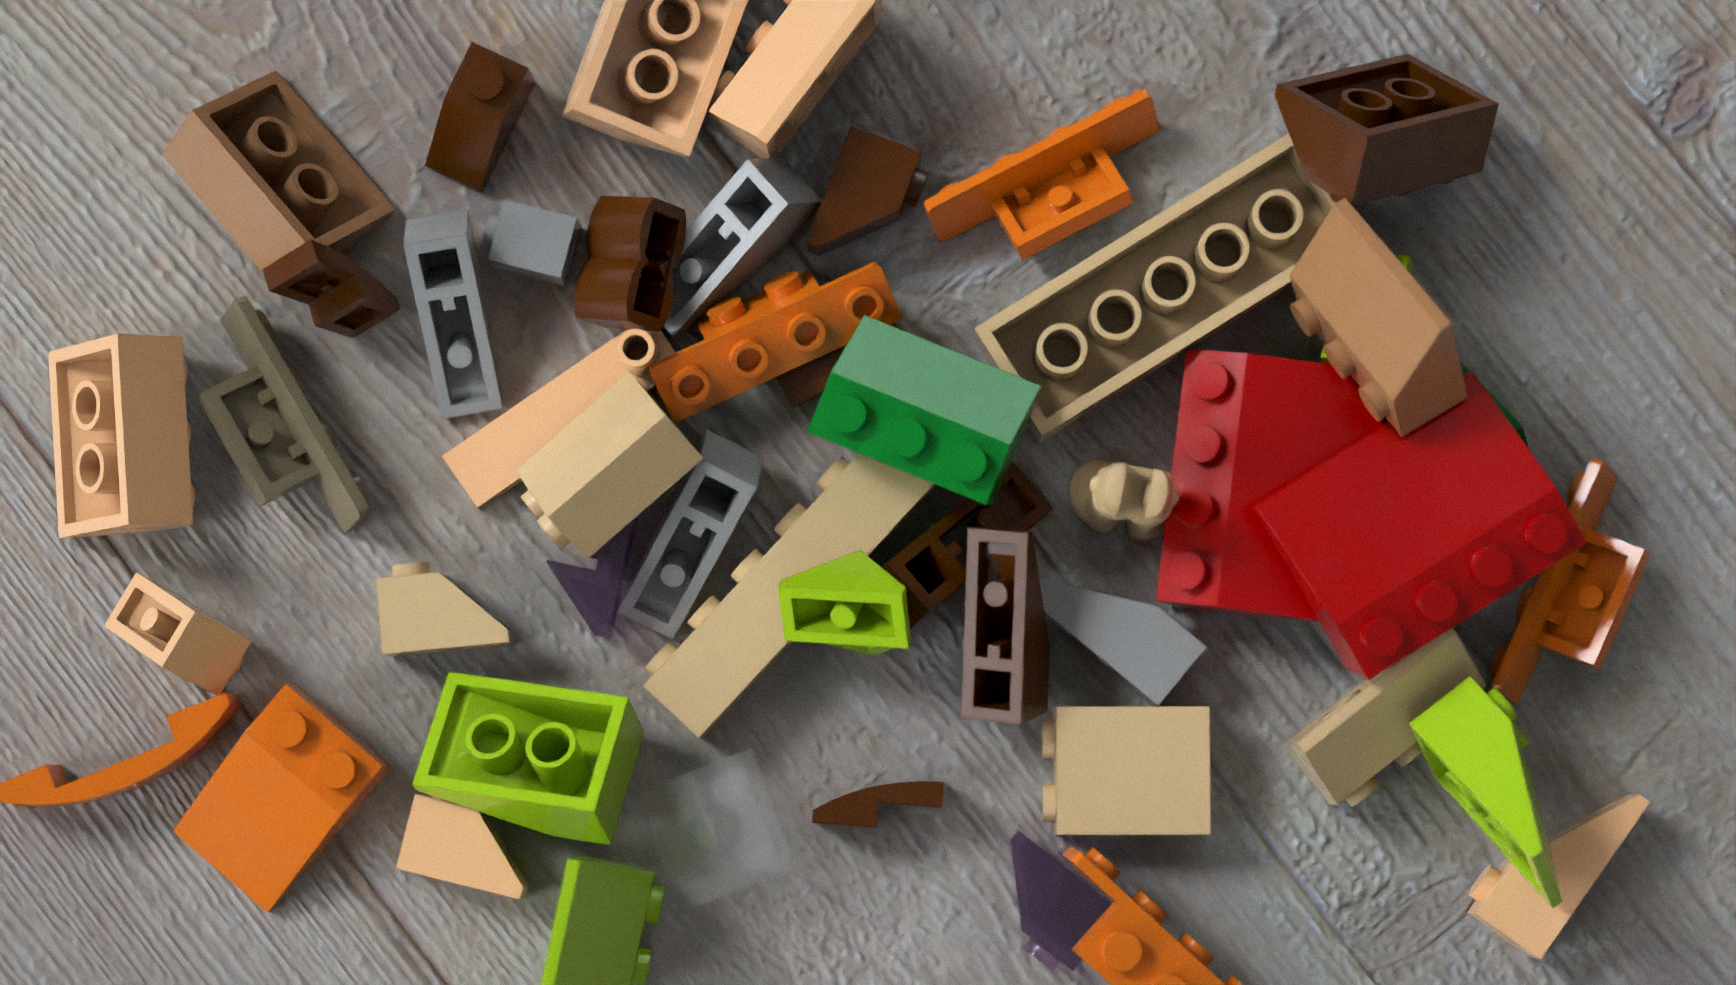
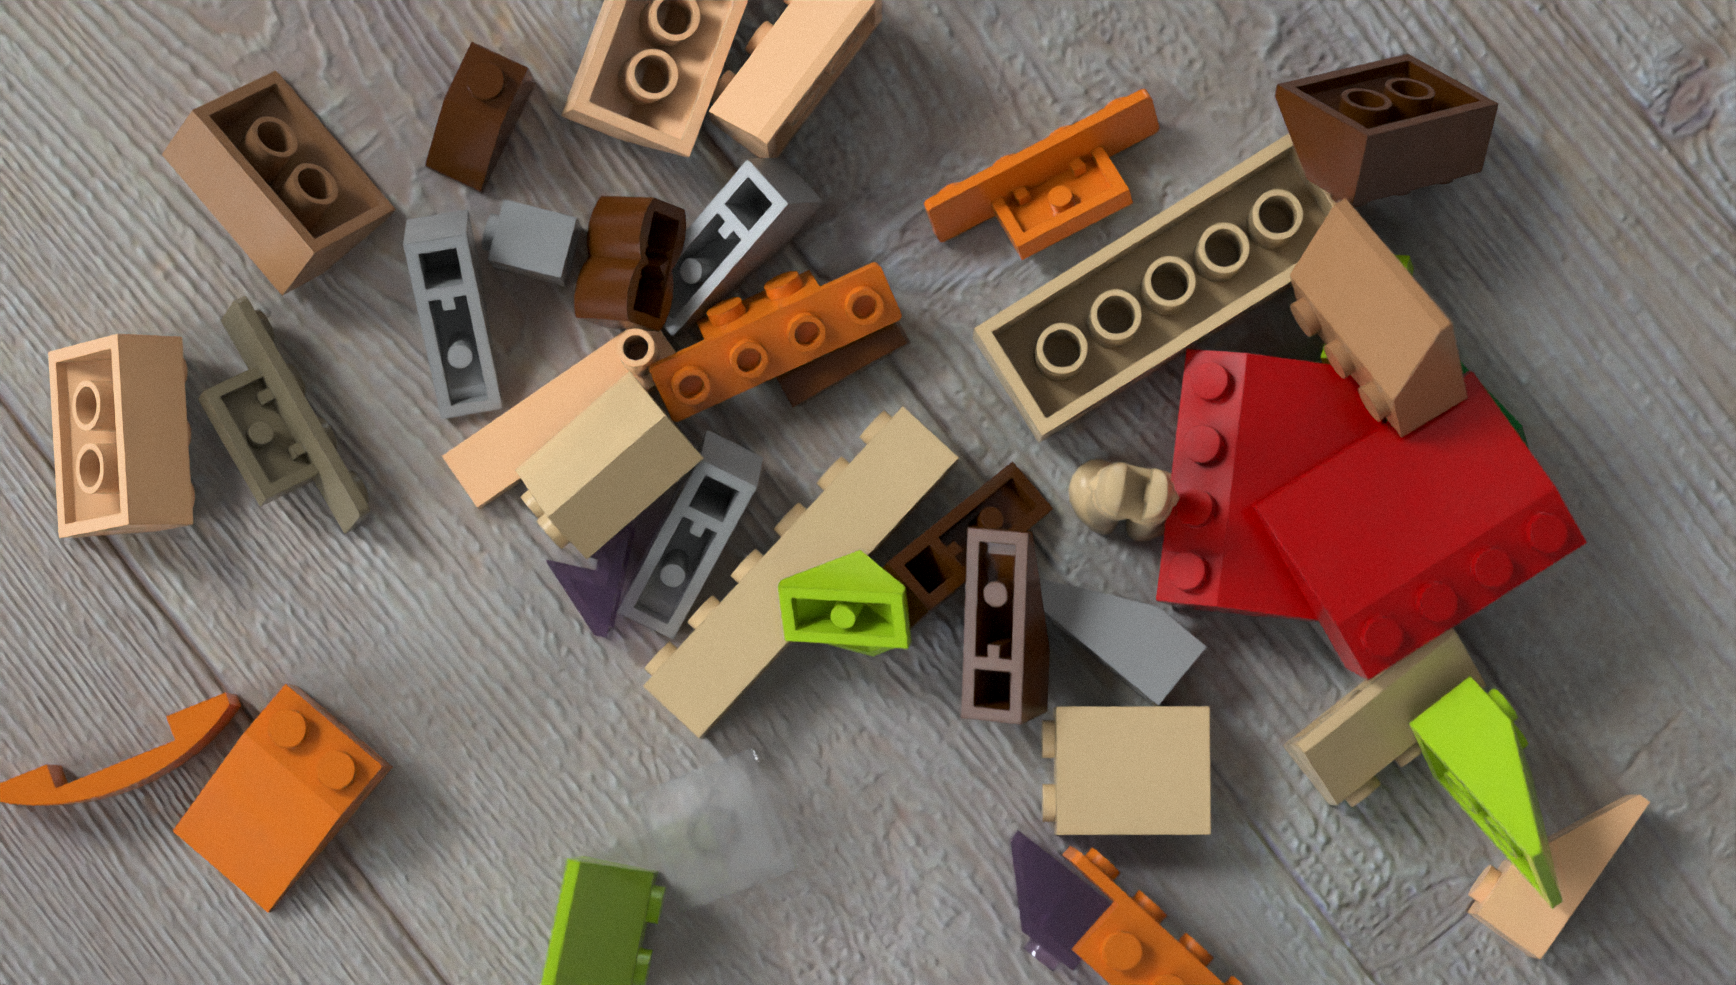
(177, 634): light nougat slope -> none
(335, 288): reddish brown slope -> none
(433, 615): tan slope -> none
(458, 848): light nougat slope -> none
(532, 754): lime slope -> none
(861, 806): reddish brown slope -> none
(866, 190): reddish brown slope -> none
(925, 410): green slope -> none
(1578, 598): orange bracket -> none

